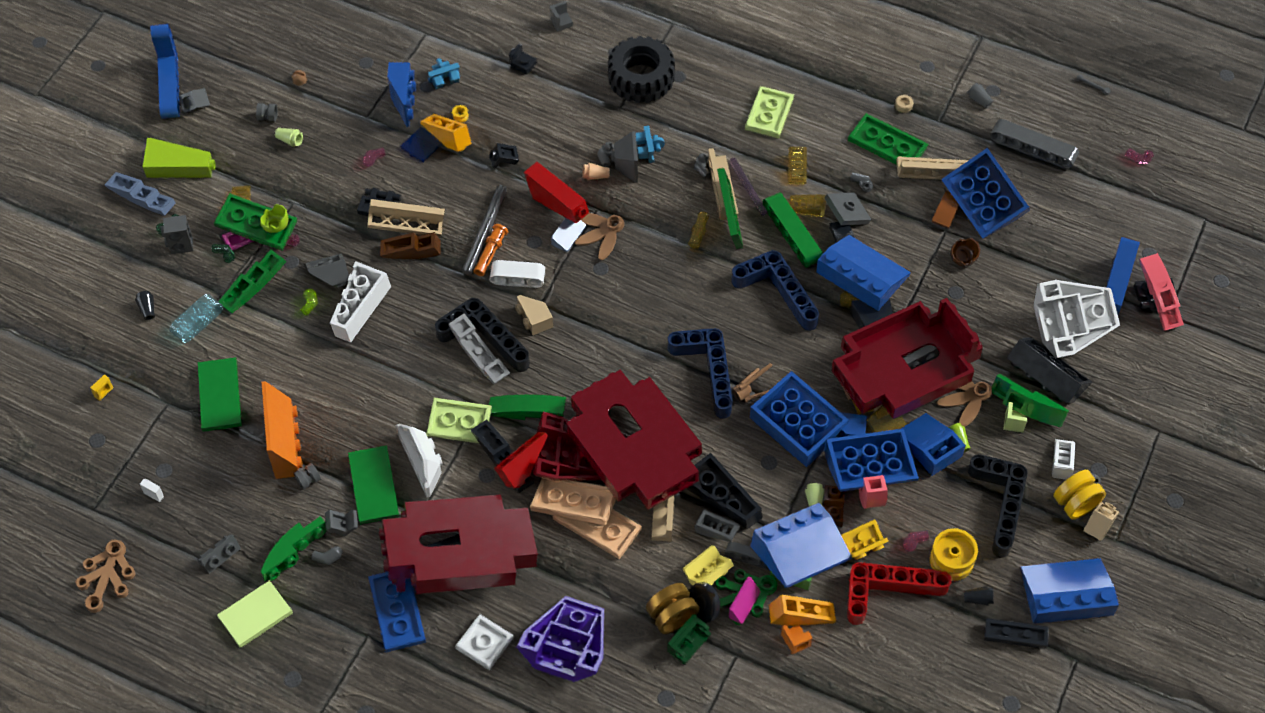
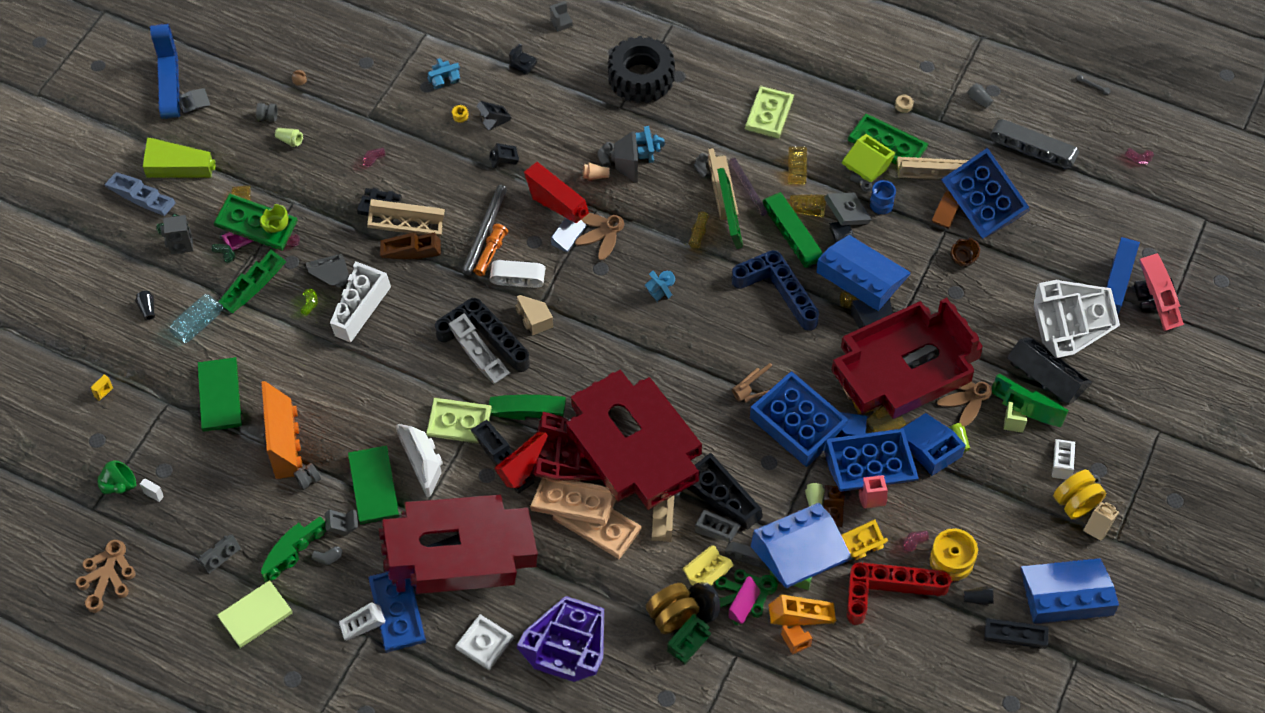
(116, 478): none -> green piece
(374, 619): none -> white slope
(401, 89): blue slope -> none
(421, 144): clear blue piece -> none
(448, 132): light orange slope -> none
(493, 114): none -> black slope
(659, 286): none -> dark azure hips
(710, 348): dark blue beam -> none
(868, 158): none -> lime slope
(882, 197): none -> blue wheel
(1009, 501): black beam -> none

